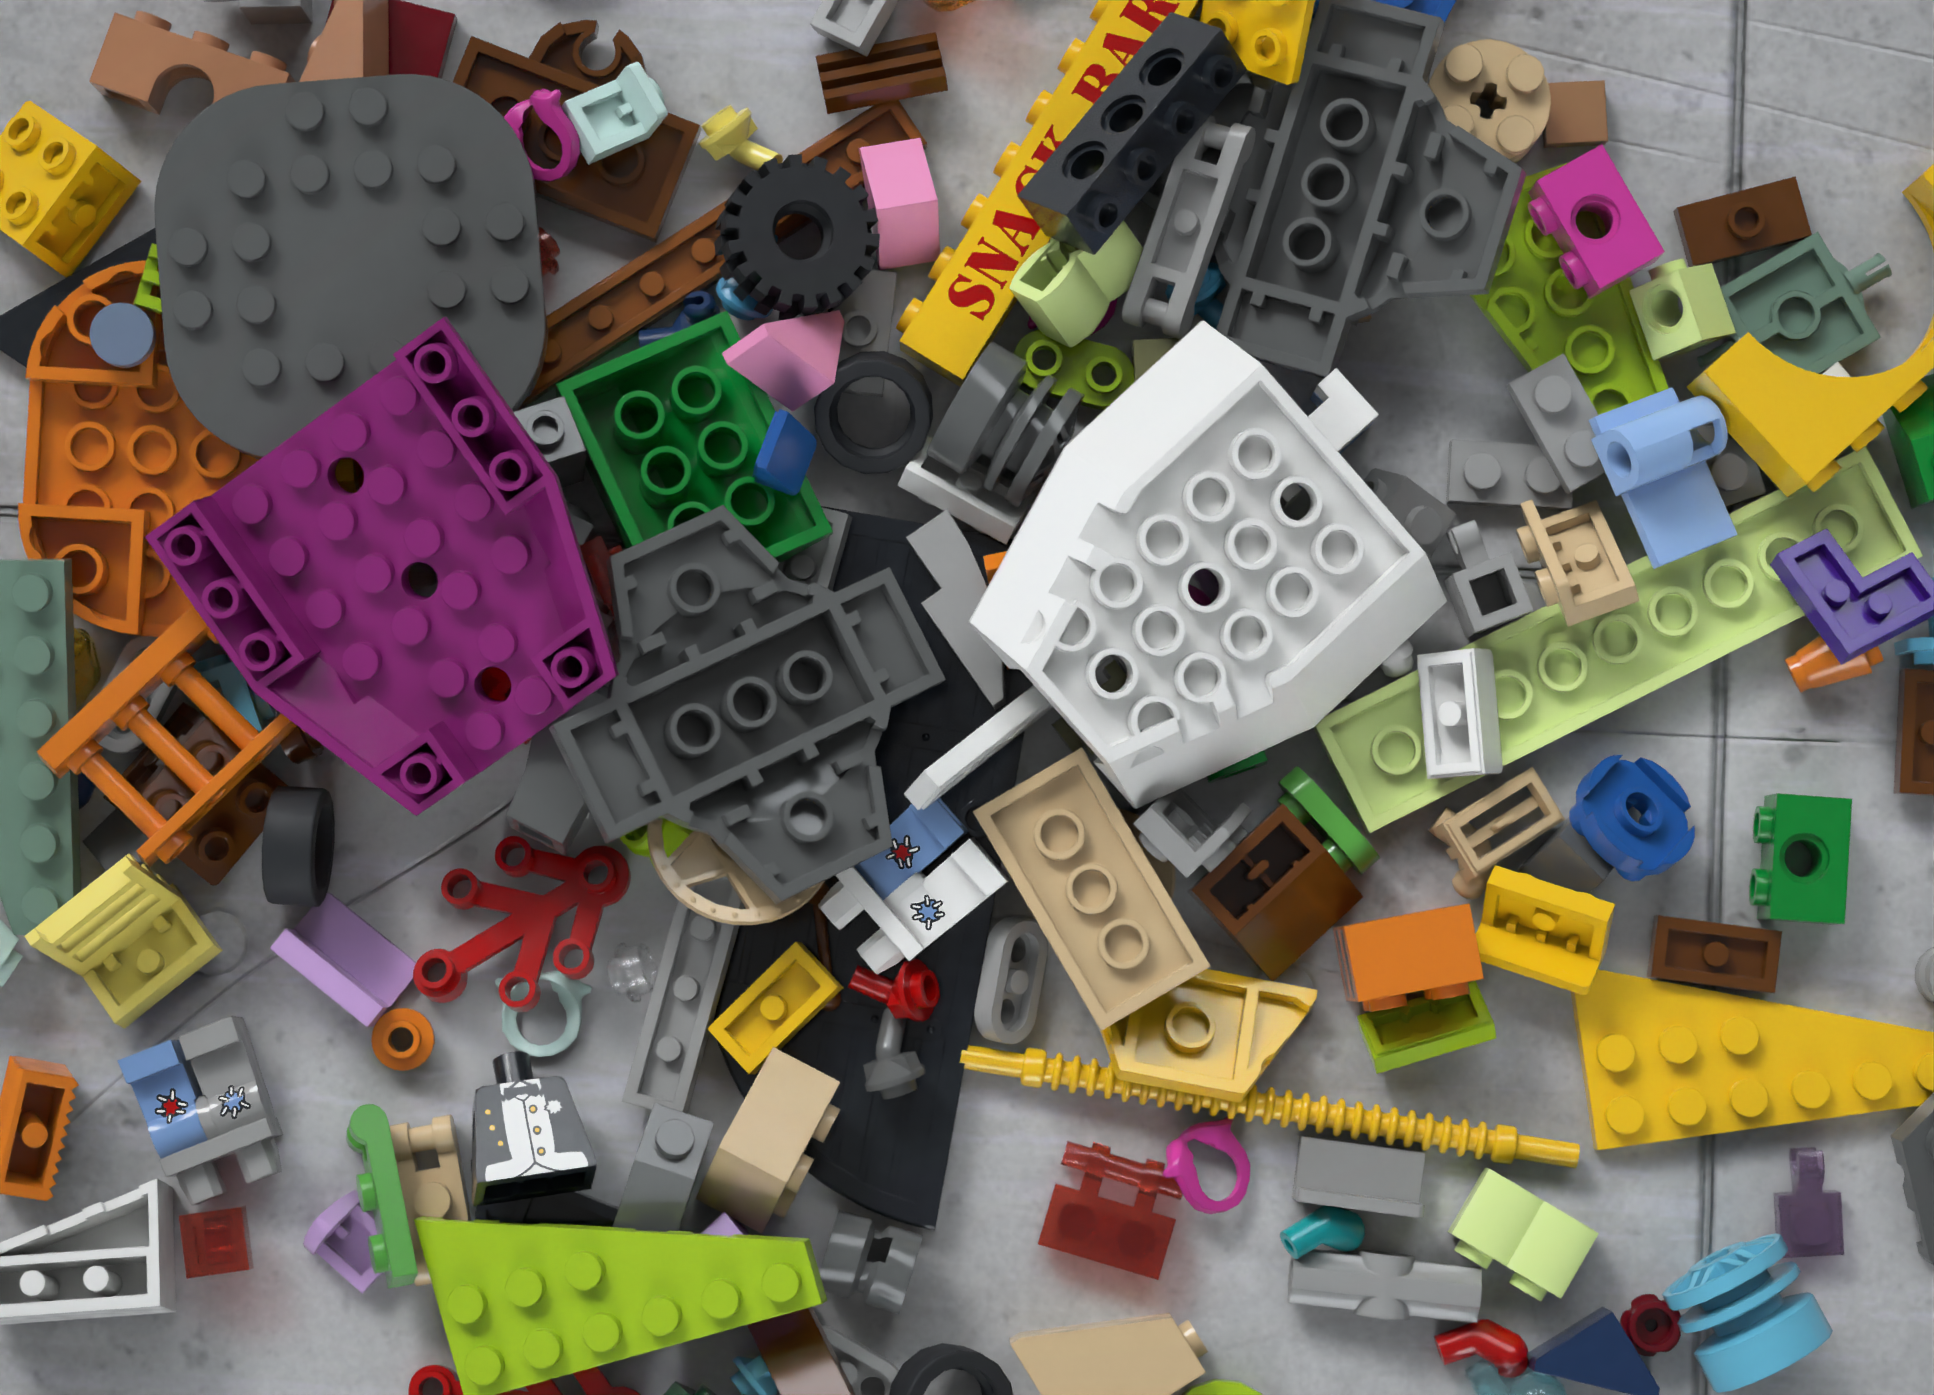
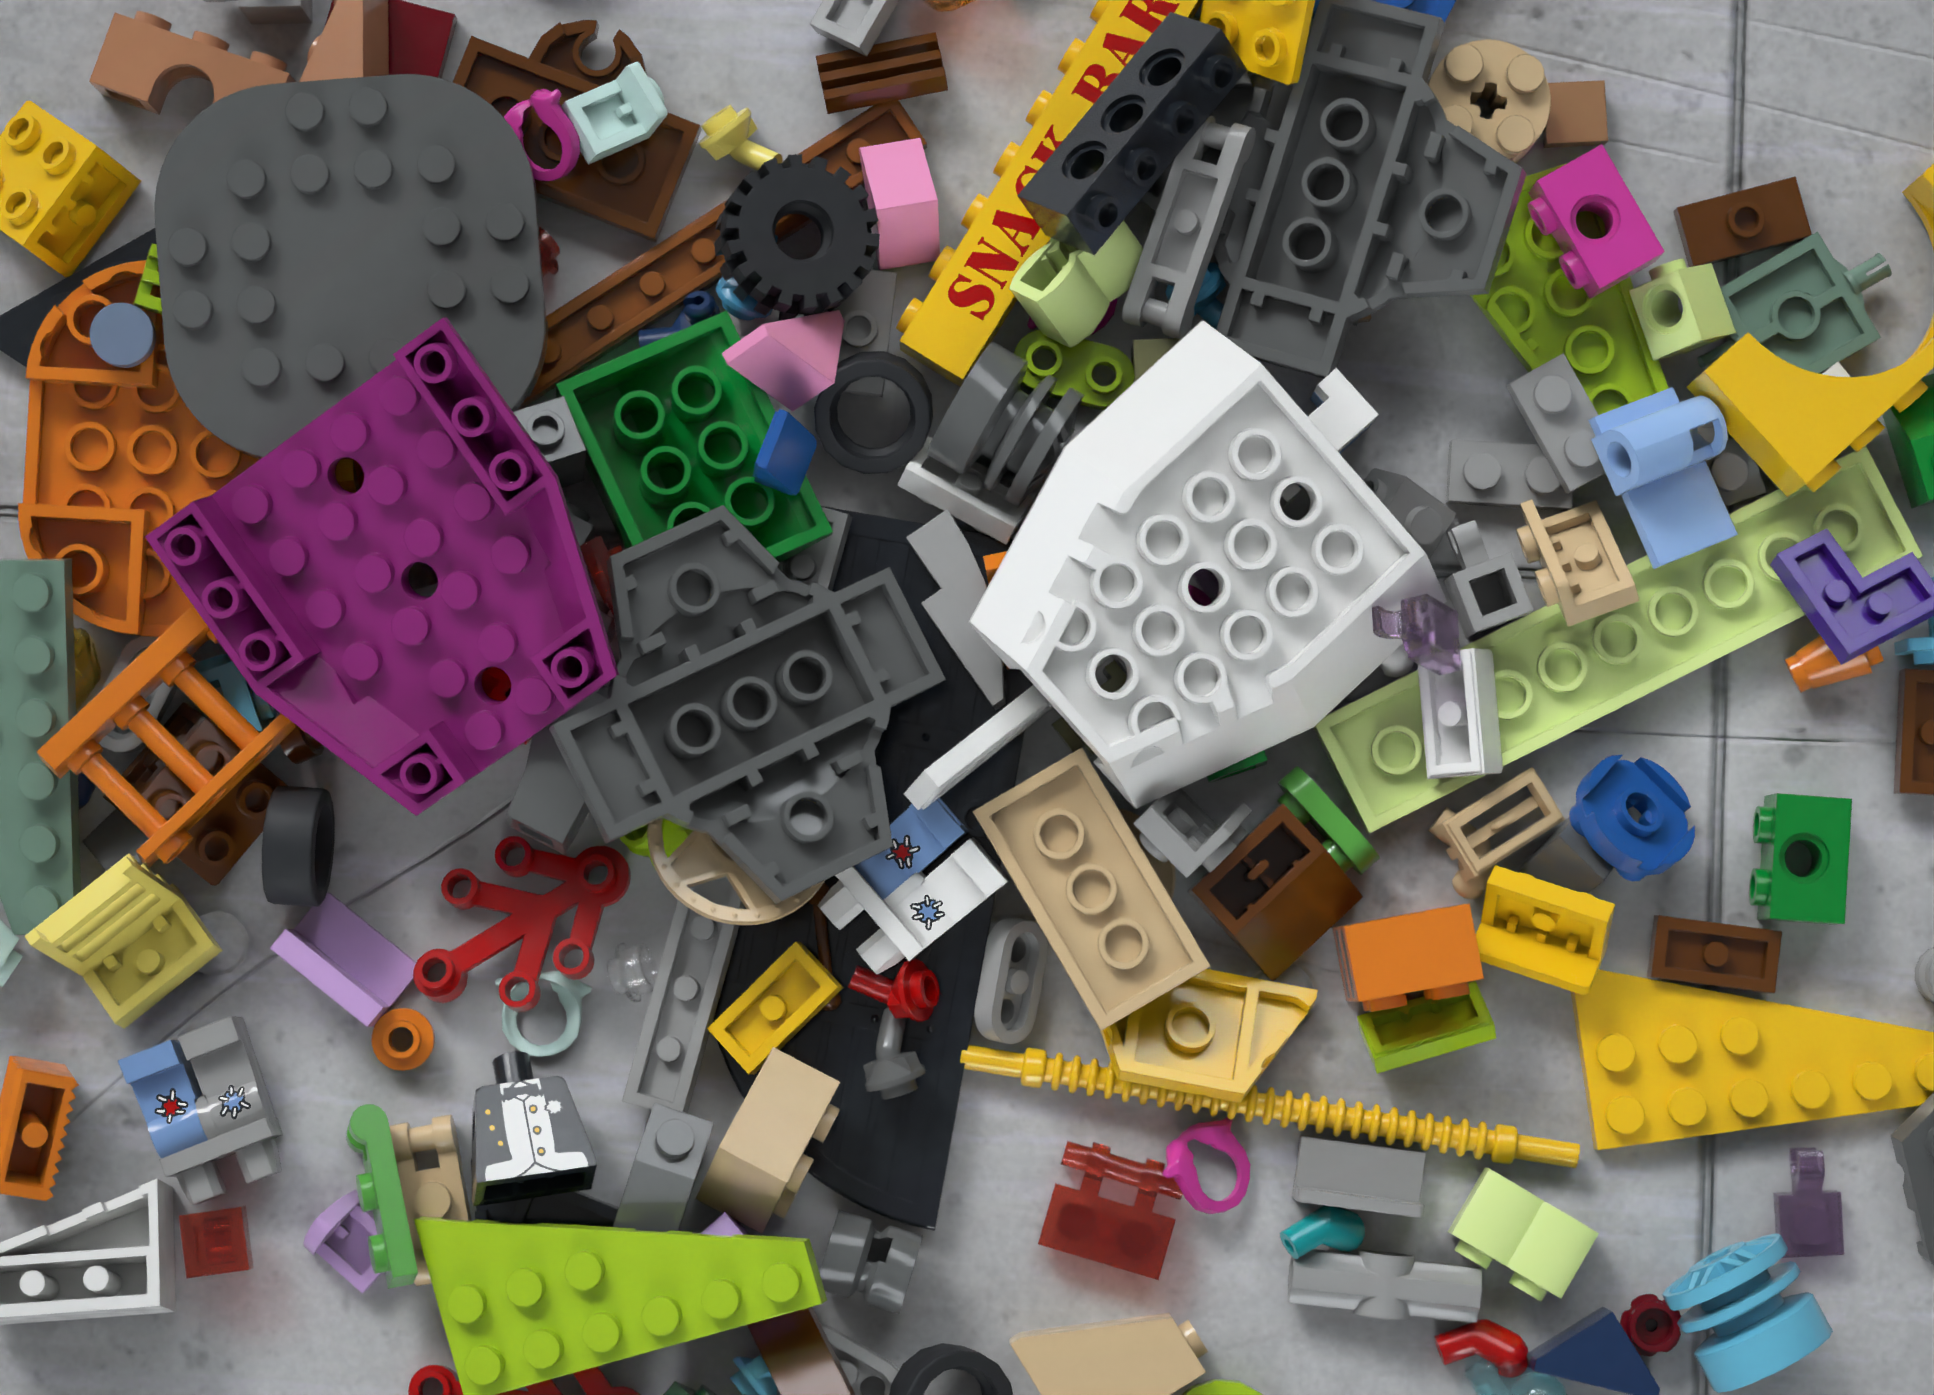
(1427, 632): none -> clear purple plate

